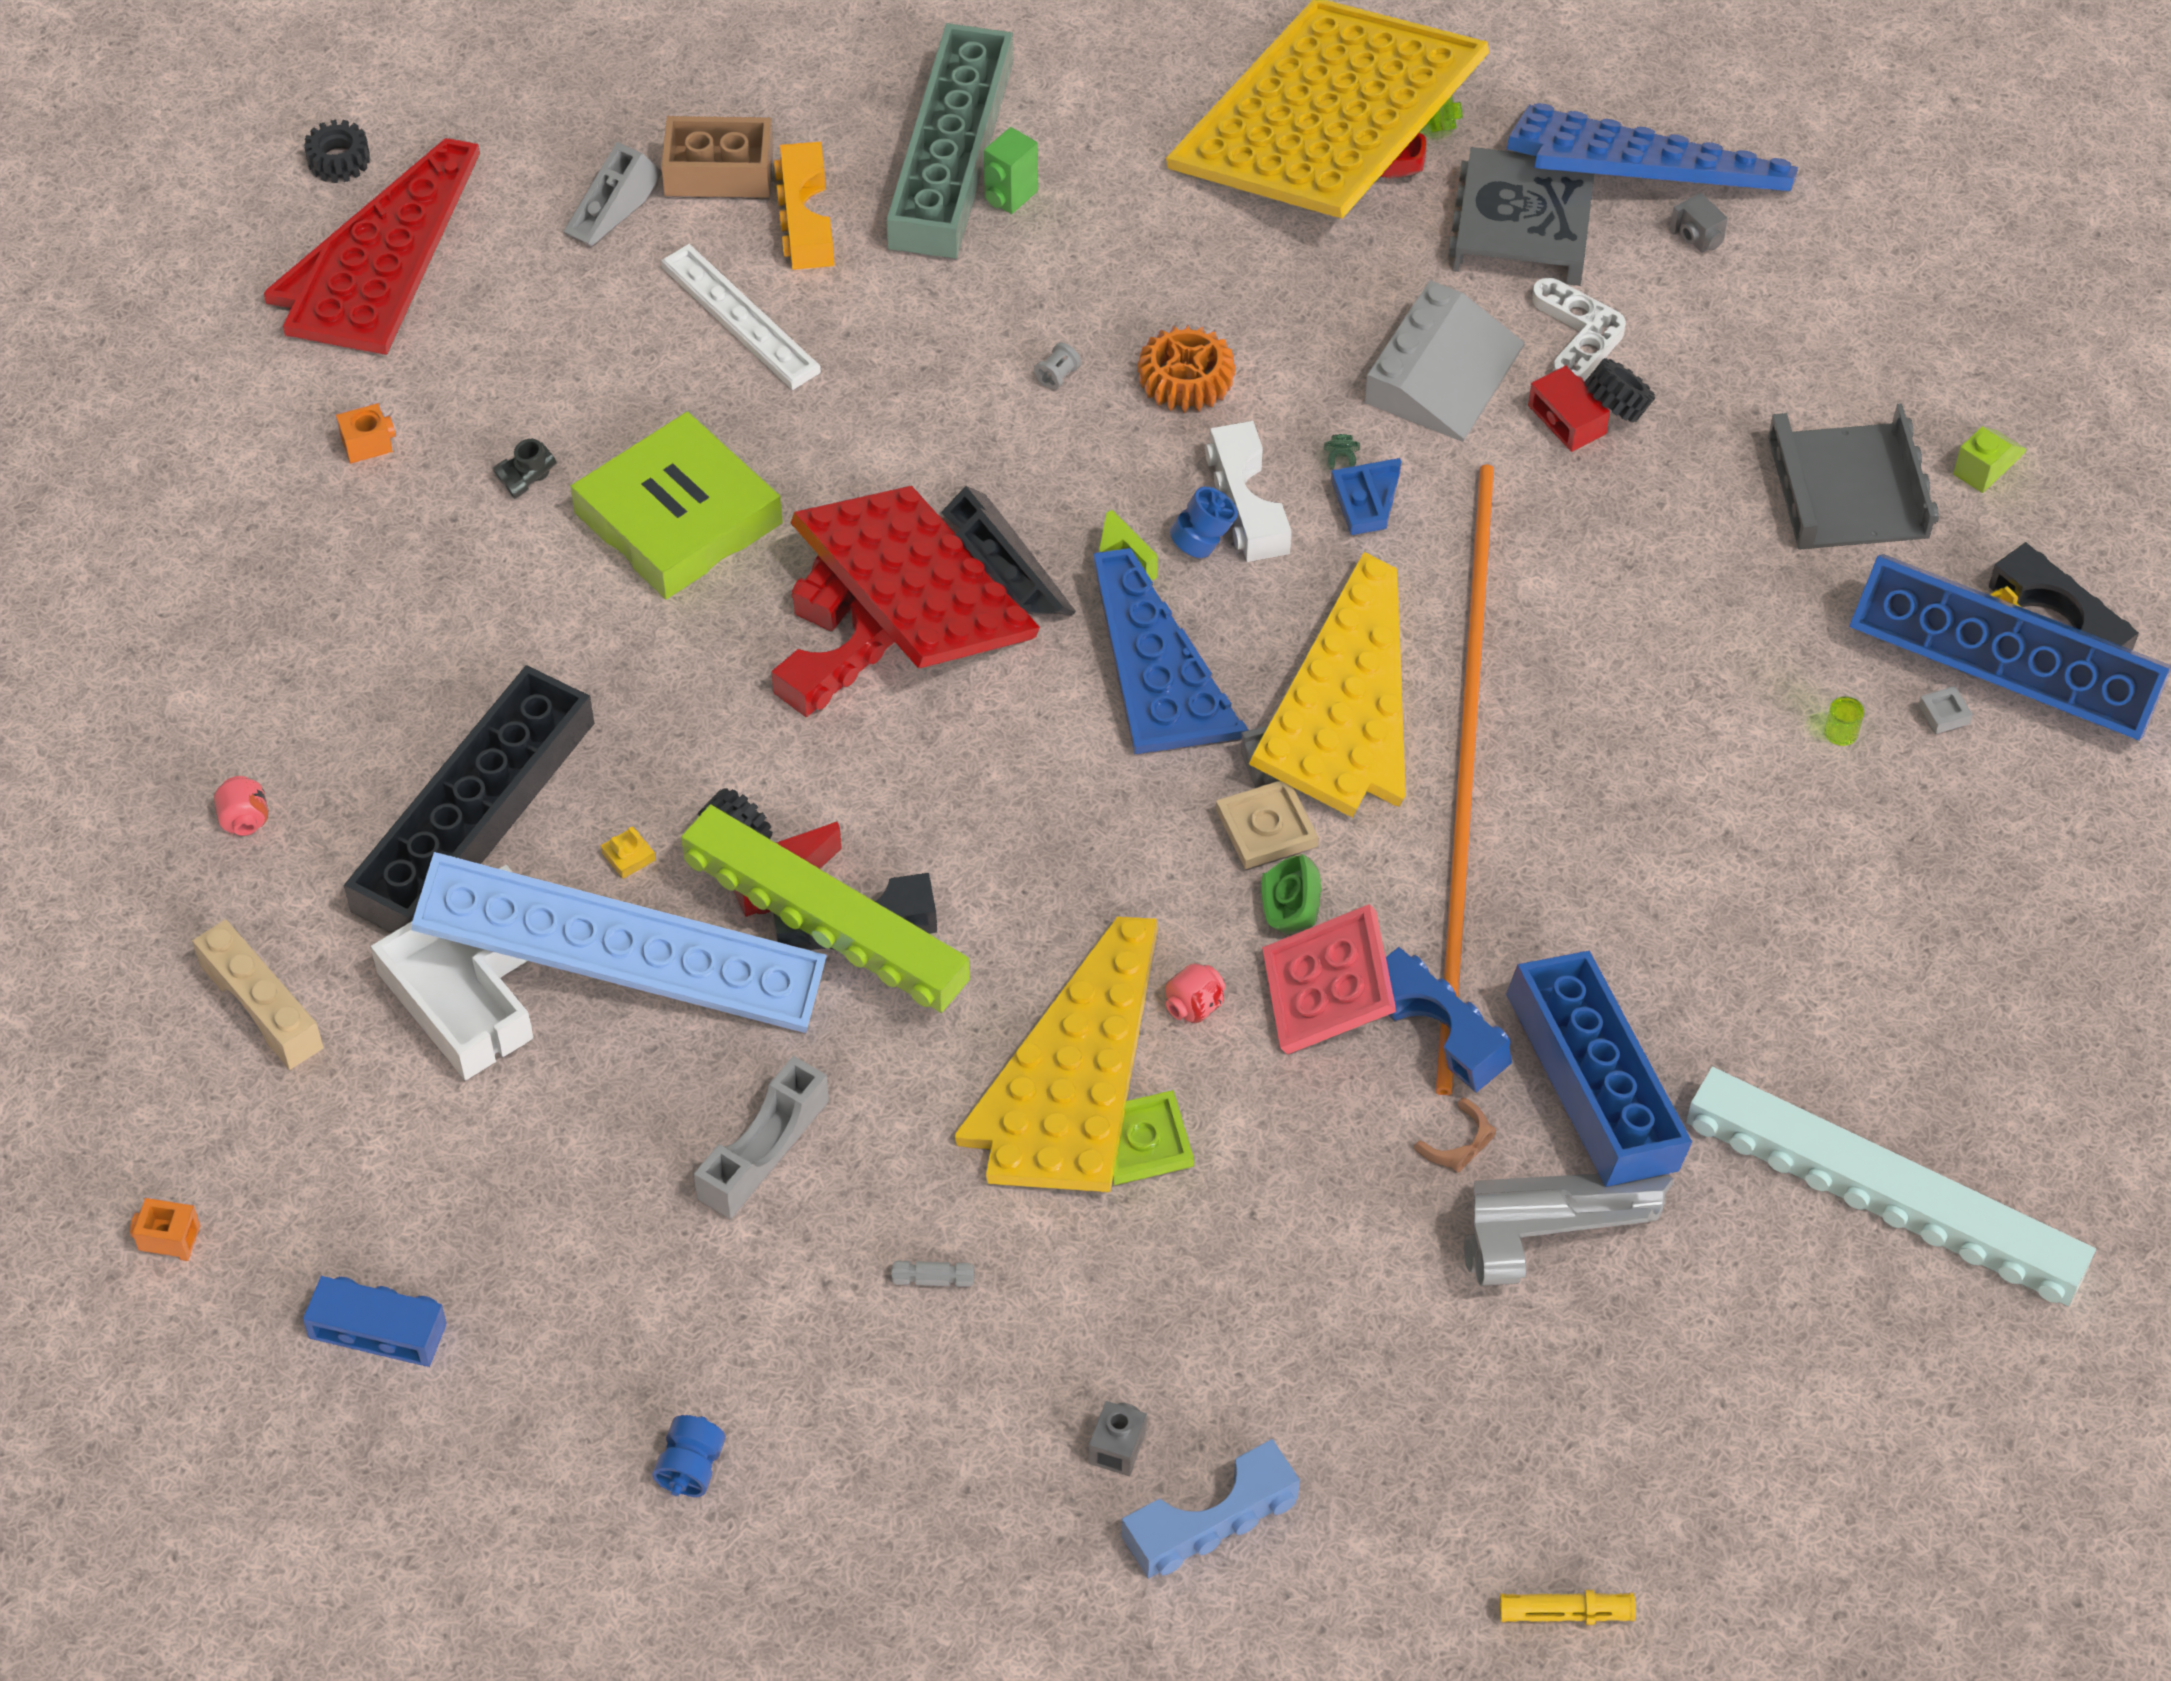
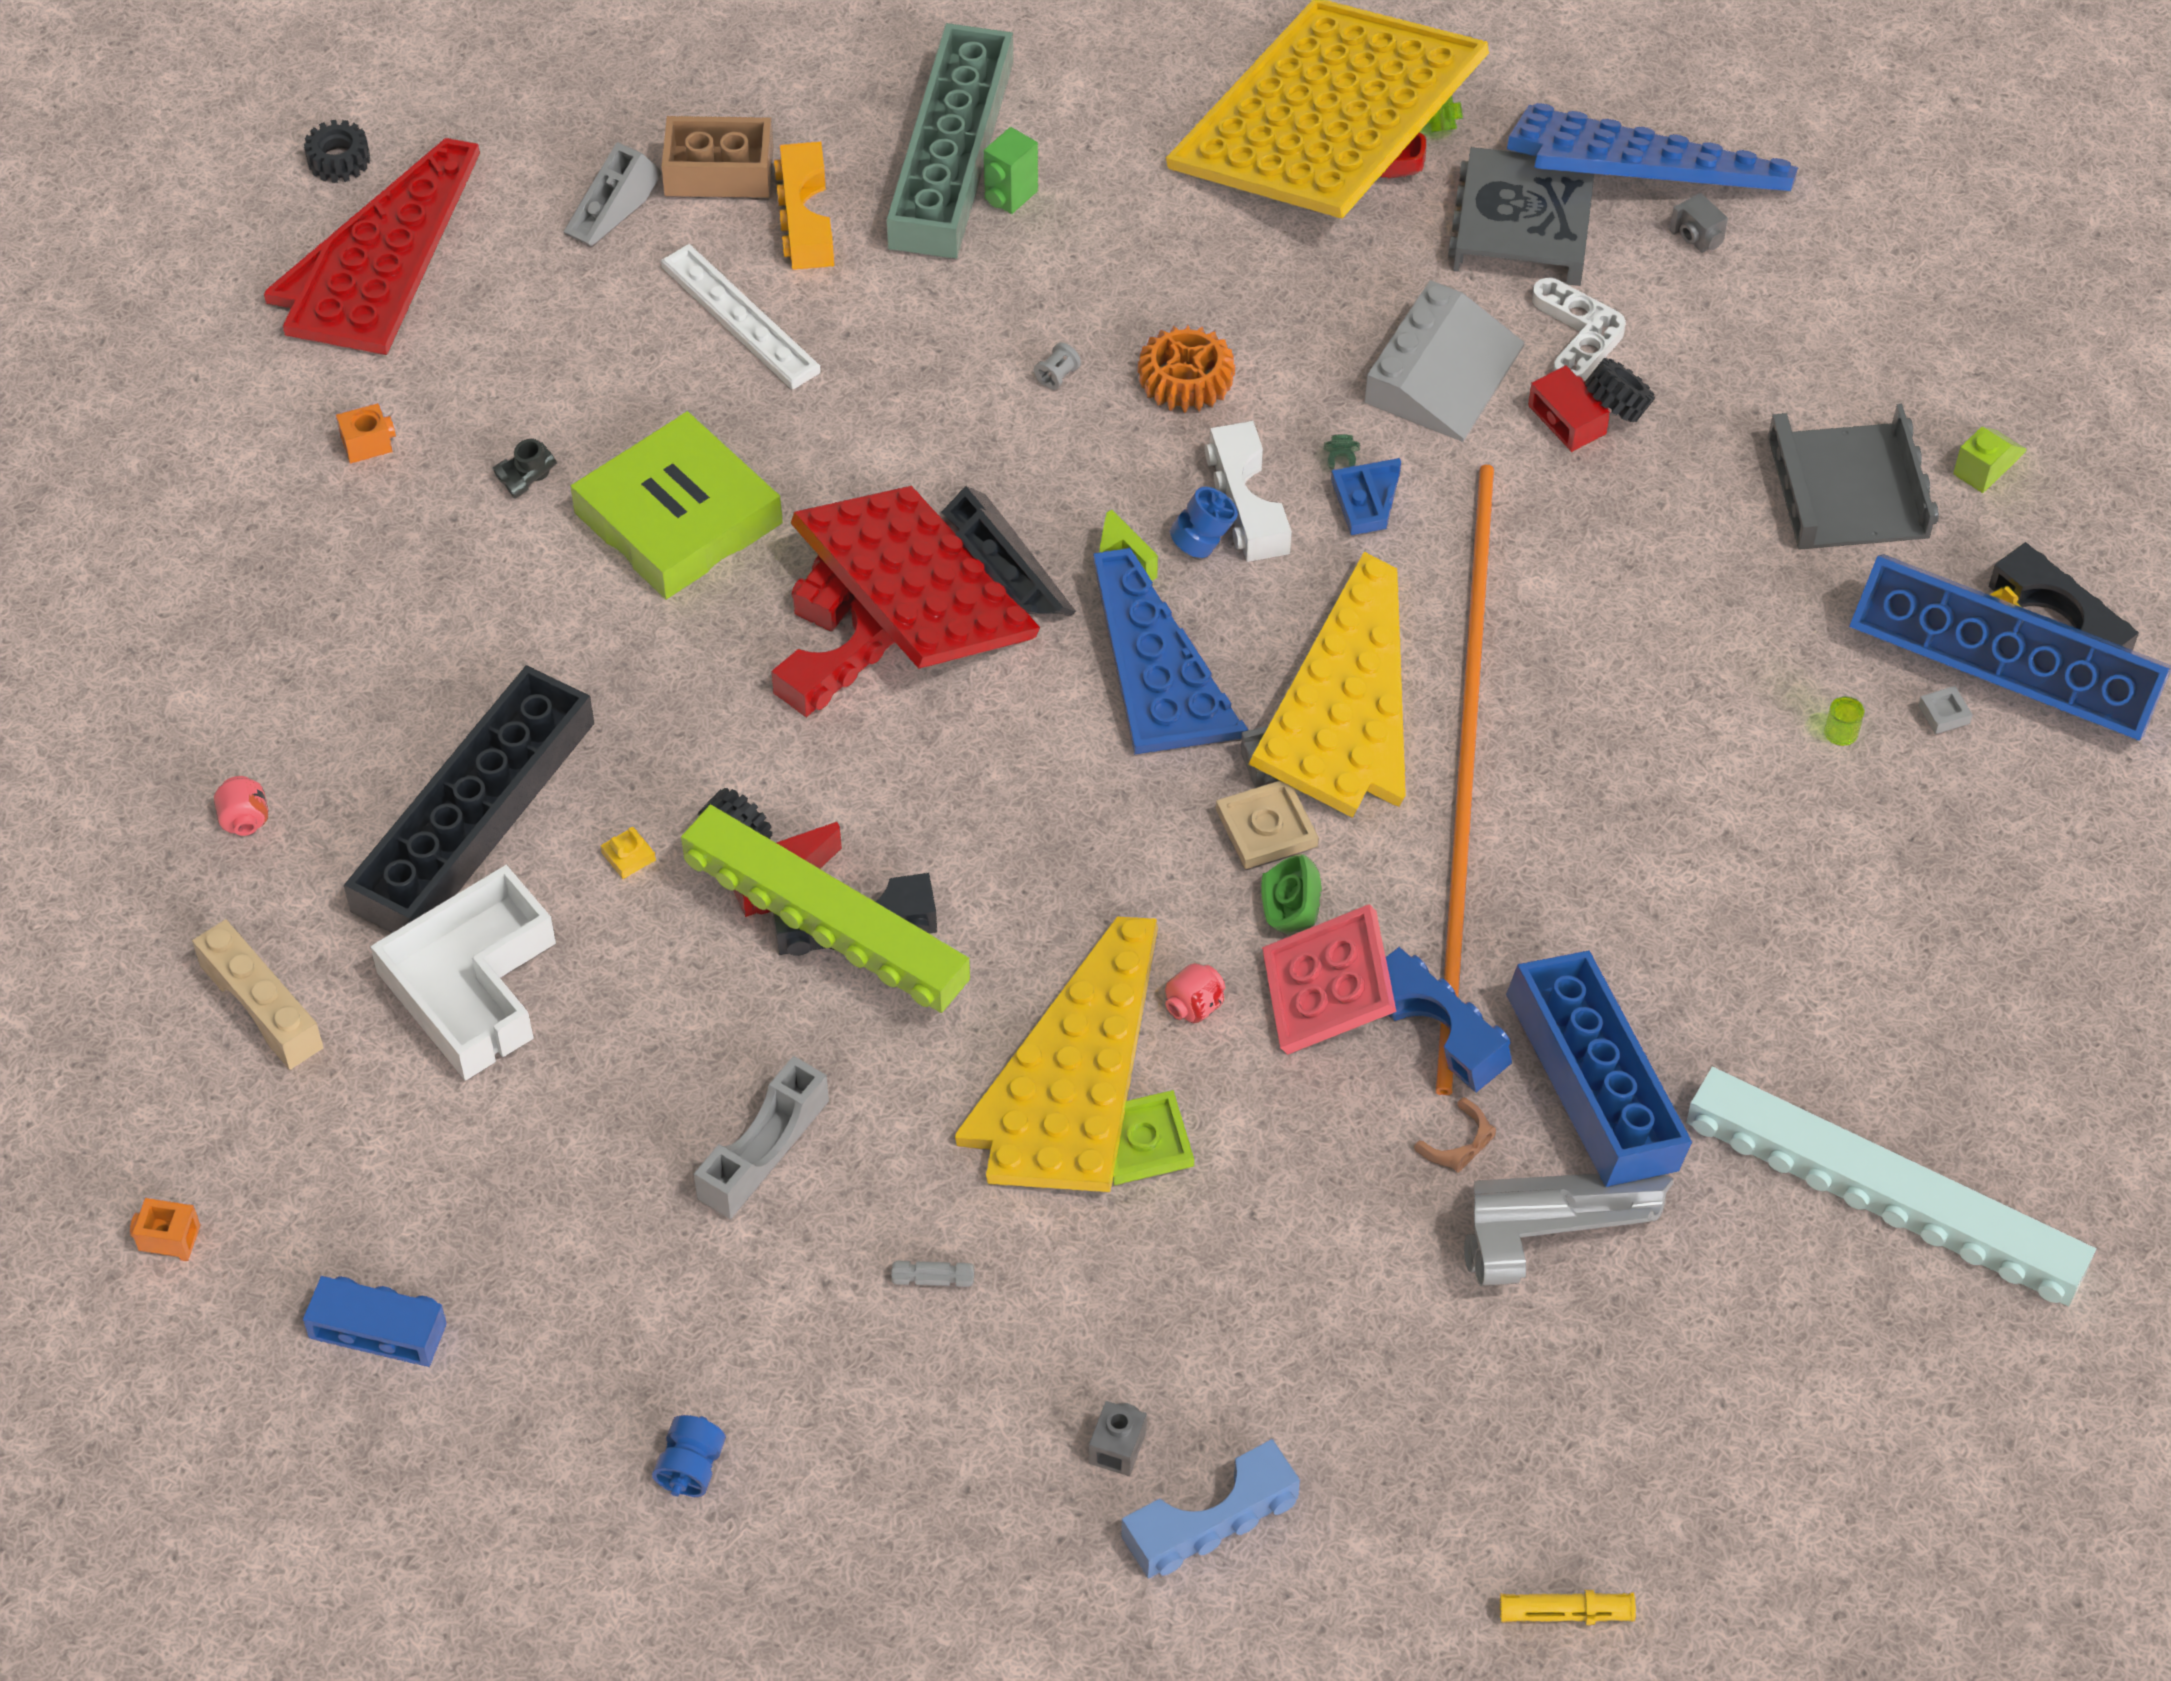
(618, 942): light blue plate -> none

